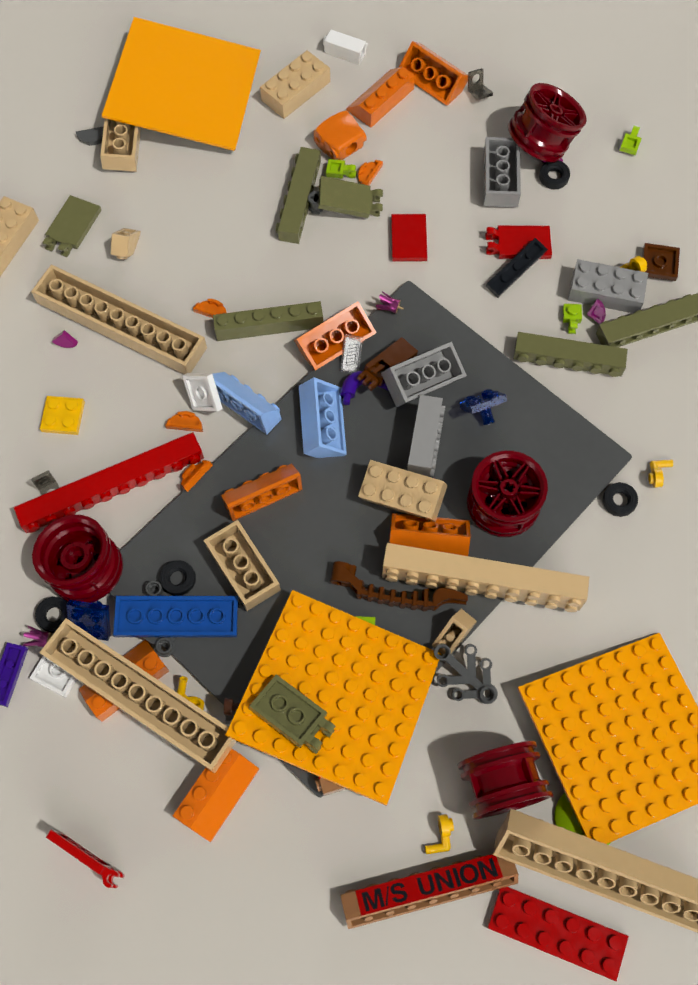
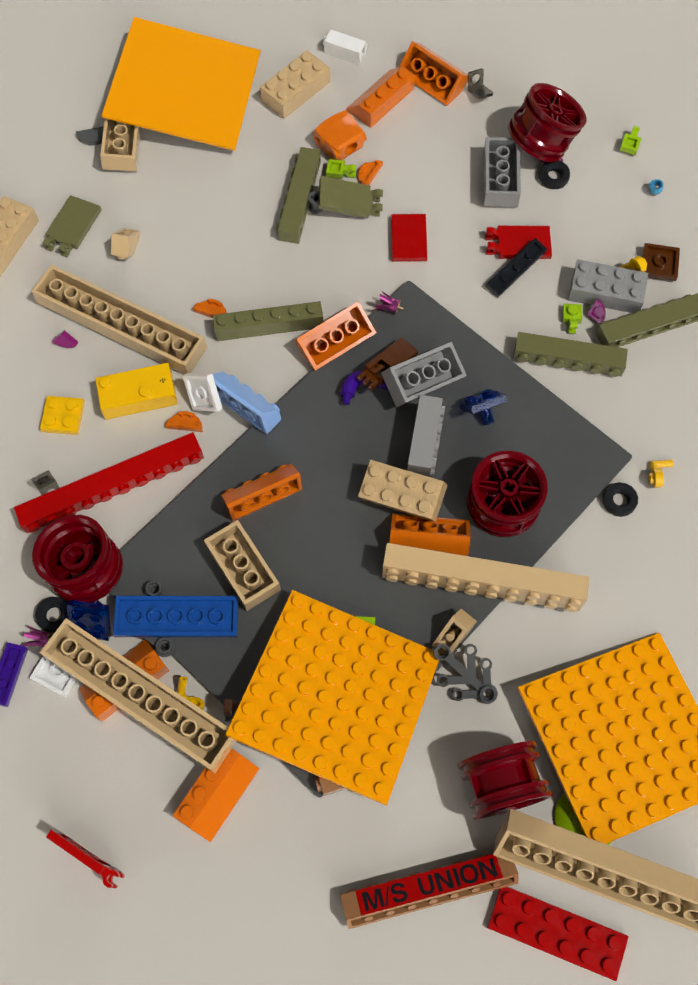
(136, 391): none -> yellow brick
(169, 569): black tyre -> none
(194, 474): orange tile -> none
(292, 714): olive tile -> none
(322, 419): light blue slope -> none
(344, 575): reddish brown piece -> none
(351, 353): clear tile -> none
(445, 827): yellow plate -> none
(653, 184): none -> dark azure hinge

